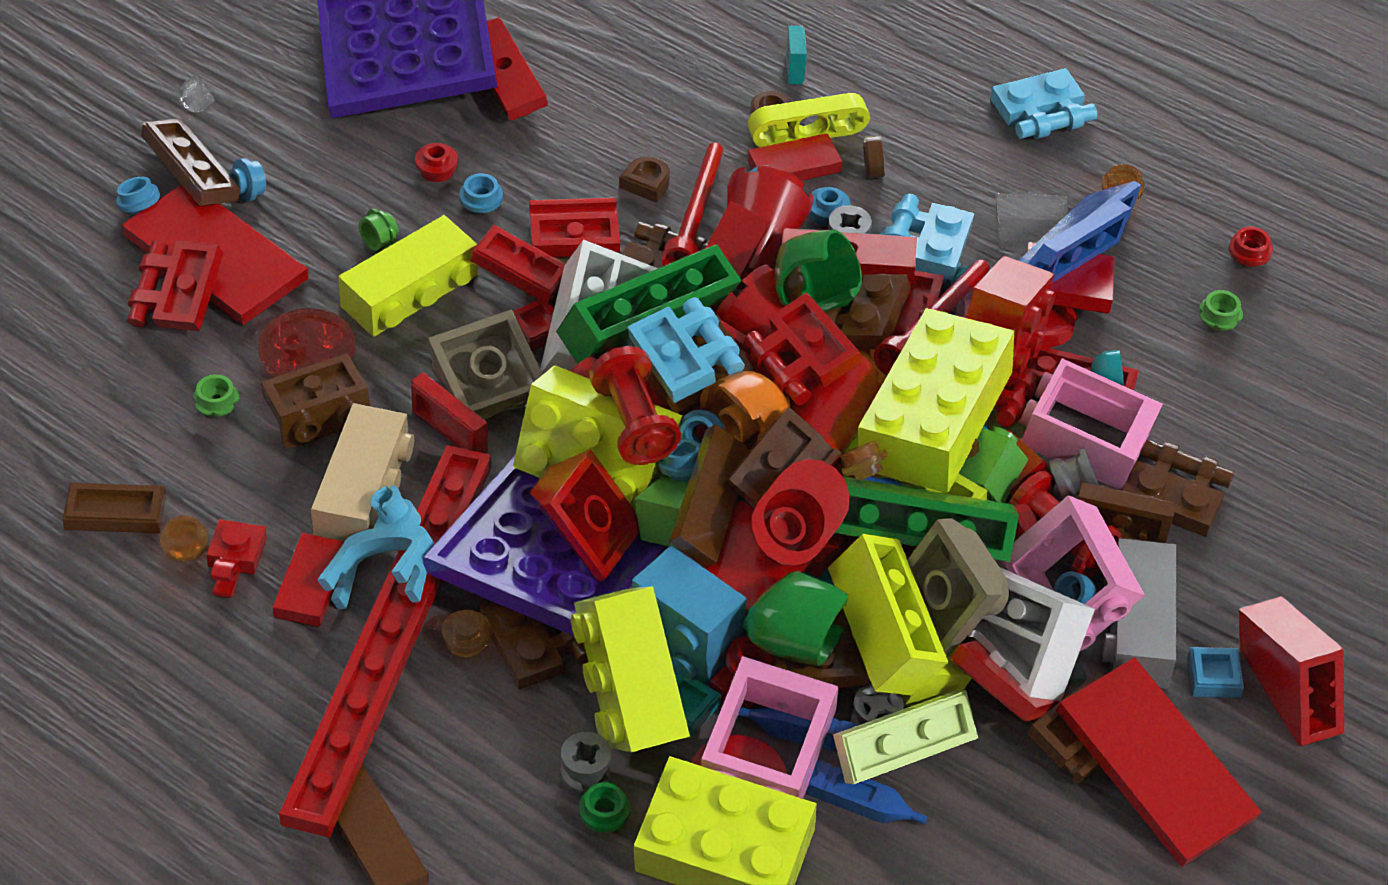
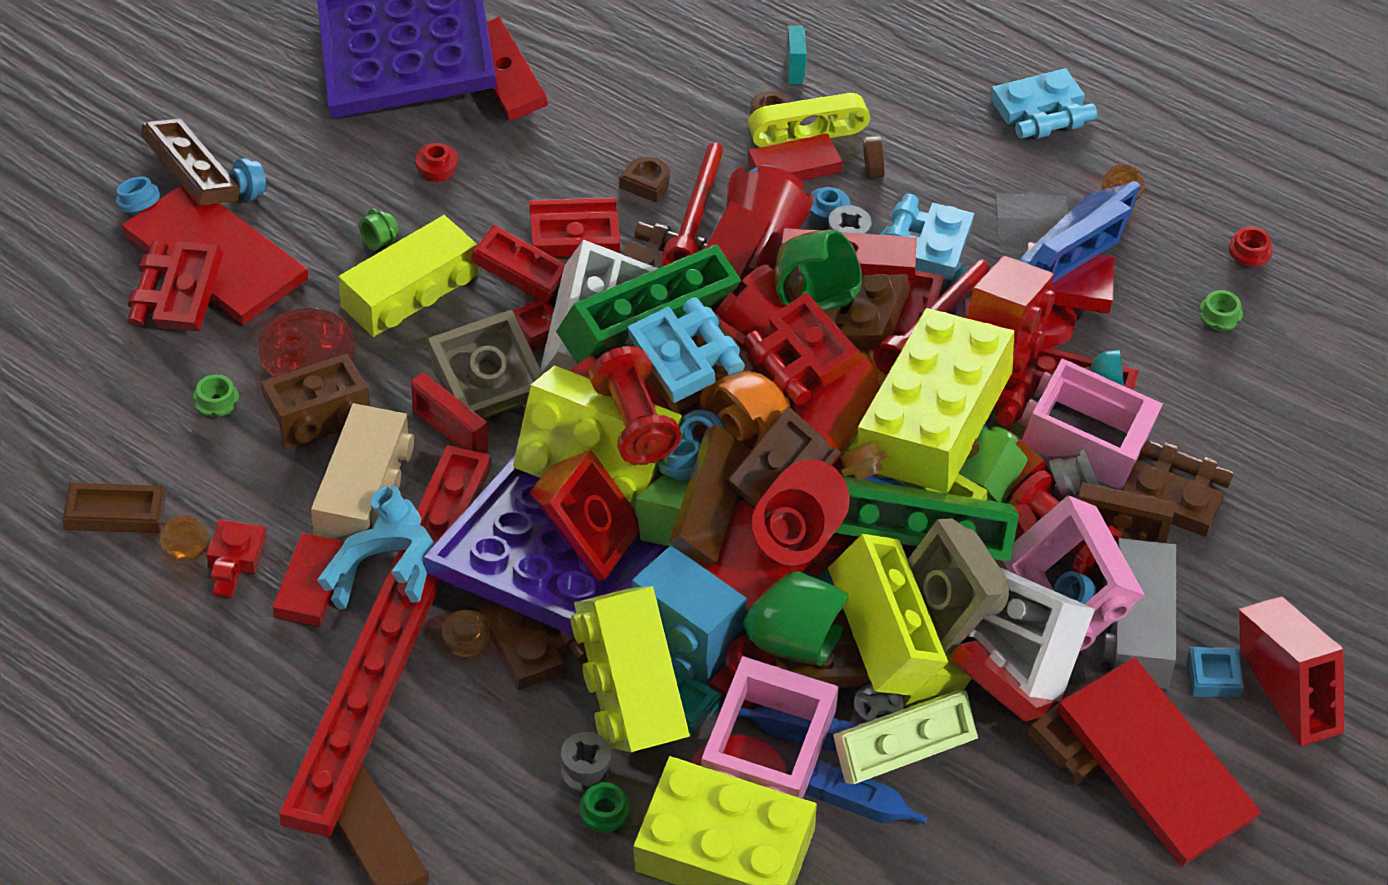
(195, 95): clear hinge -> none
(481, 193): dark azure plate -> none

